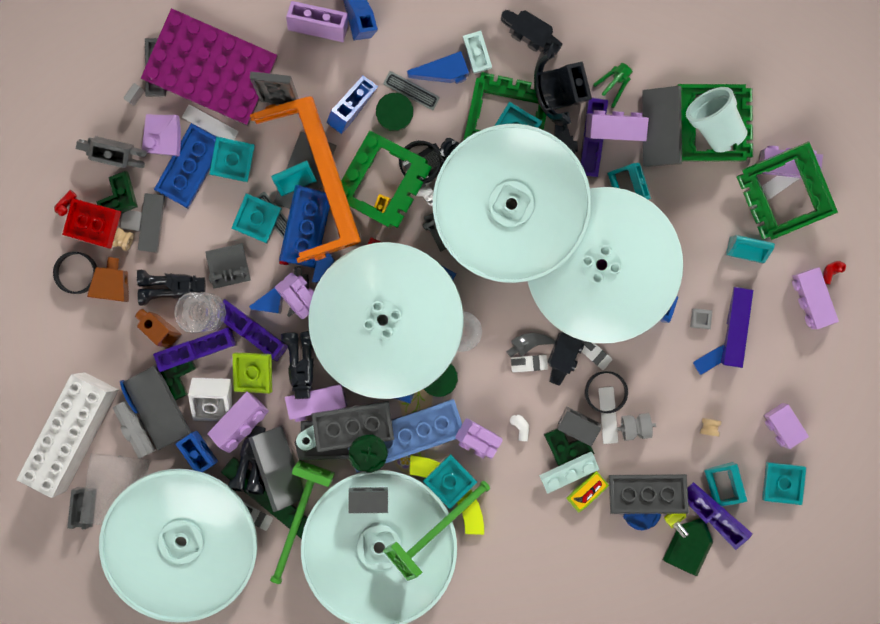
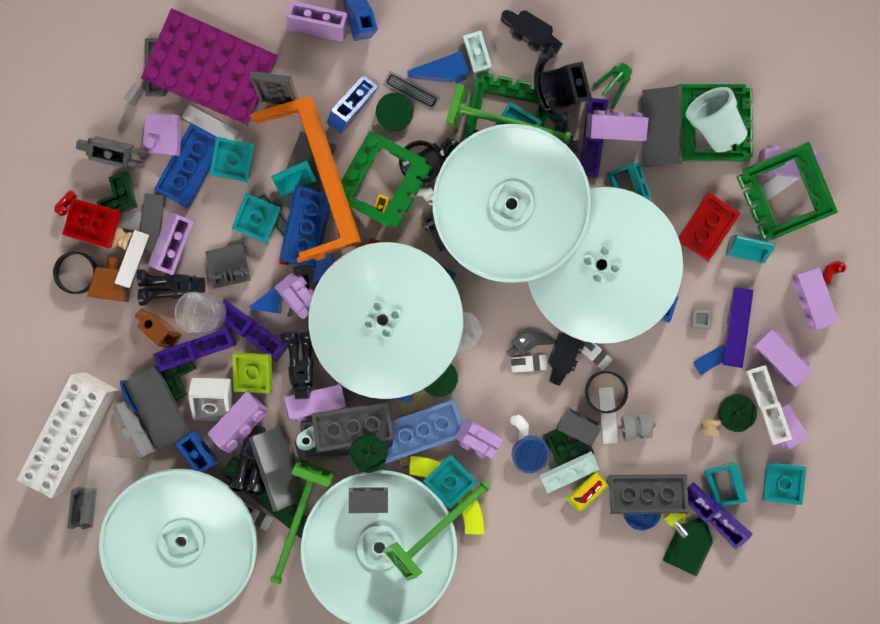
(131, 259): none -> white sticker
(170, 243): none -> lavender brick
(459, 108): none -> bright green tile
(530, 454): none -> tile
(708, 226): none -> red plate
(737, 412): none -> dark green tile
(769, 405): none -> white slope
(781, 357): none -> lavender brick

